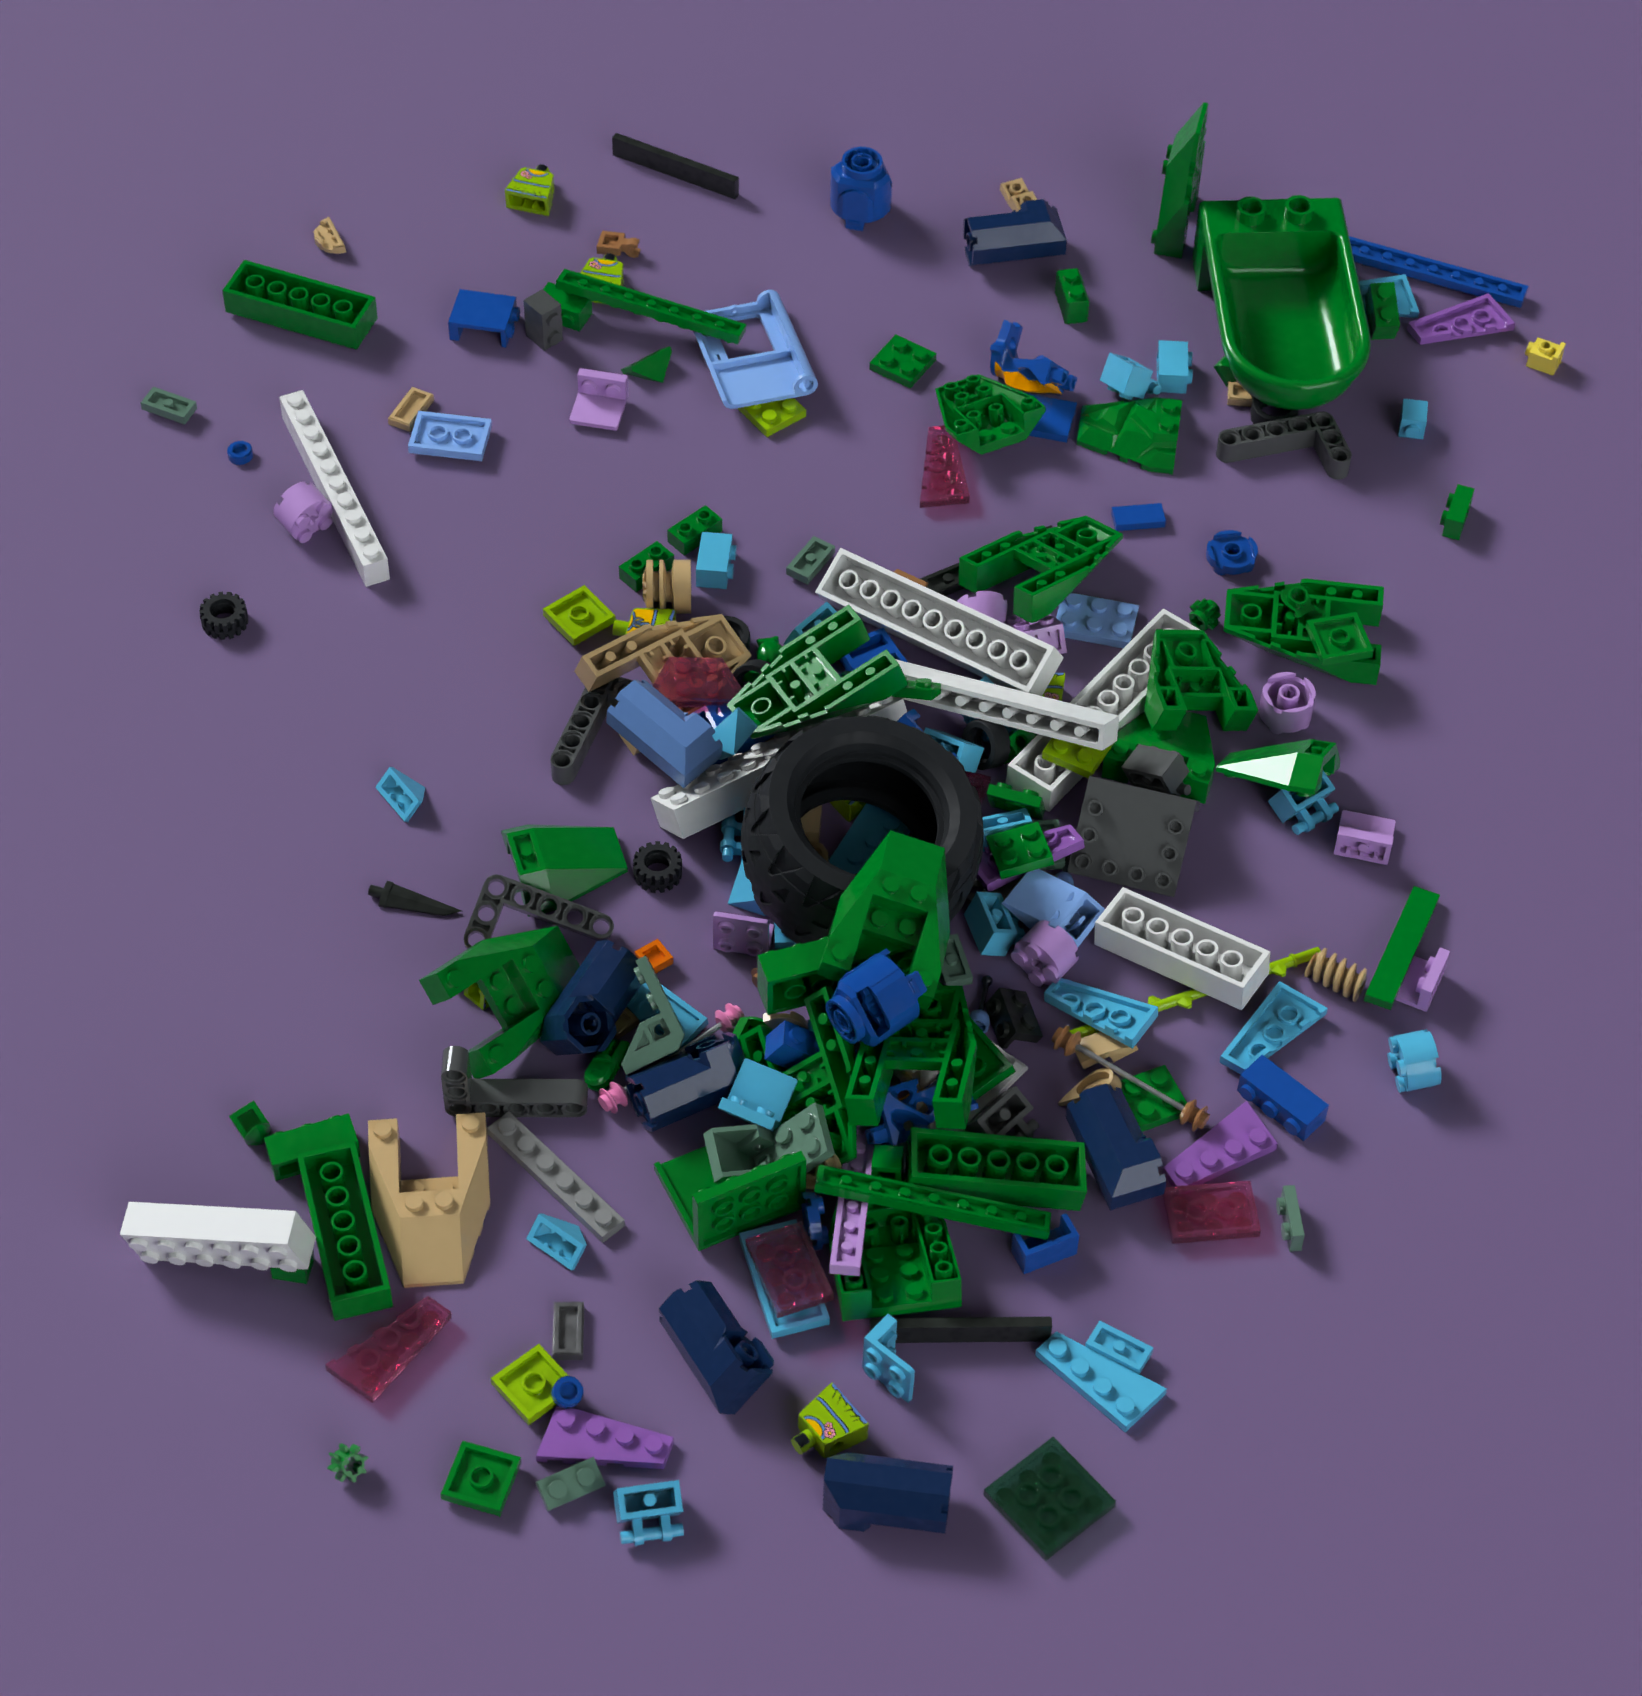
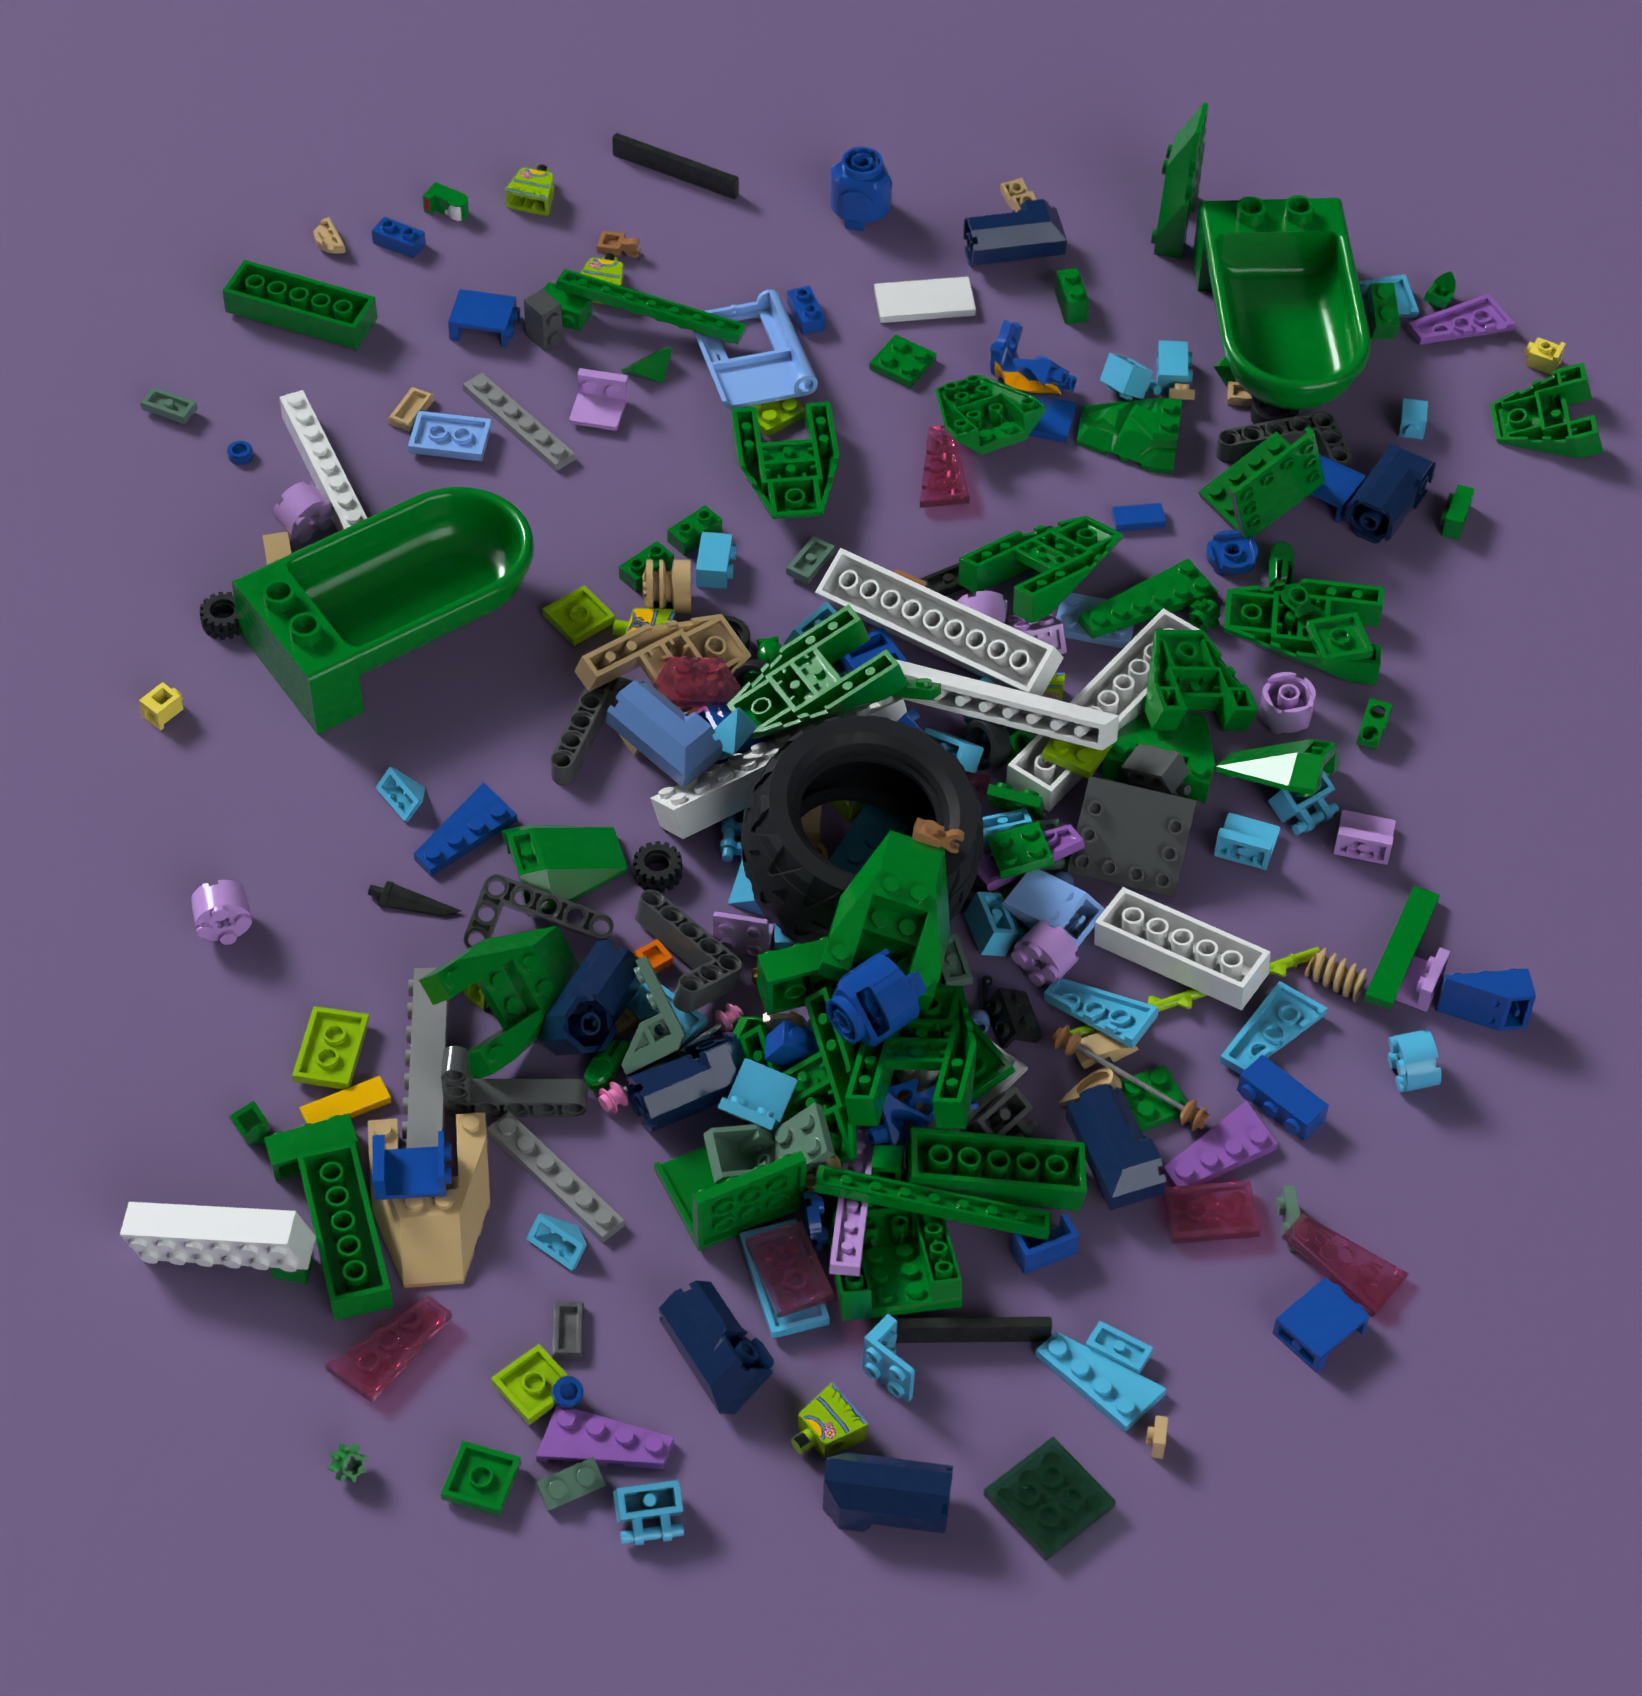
(161, 705): none -> light yellow brick
(221, 911): none -> lavender brick
(276, 546): none -> tan tile
(331, 1048): none -> lime plate
(353, 1100): none -> yellow tile
(380, 593): none -> green piece
(398, 237): none -> blue piece
(410, 1170): none -> blue panel
(428, 1040): none -> light grey brick
(446, 201): none -> green leg
(468, 827): none -> blue wing
(519, 422): none -> light grey plate
(714, 965): none -> dark grey beam
(788, 475): none -> green wedge
(806, 310): none -> blue piece
(924, 299): none -> white tile
(933, 834): none -> medium nougat plate
(1157, 1436): none -> tan plate
(1170, 589): none -> green wing
(1181, 391): none -> tan plate
(1246, 841): none -> medium azure bracket
(1266, 483): none -> green bracket
(1281, 564): none -> green arm
(1319, 1323): none -> blue panel
(1339, 485): none -> blue panel
(1357, 1271): none -> clear pink wing
(1374, 724): none -> green leg
(1389, 494): none -> dark blue brick
(1437, 272): blue plate -> none
(1441, 291): none -> green plate
(1489, 998): none -> blue slope
(1542, 419): none -> green wedge

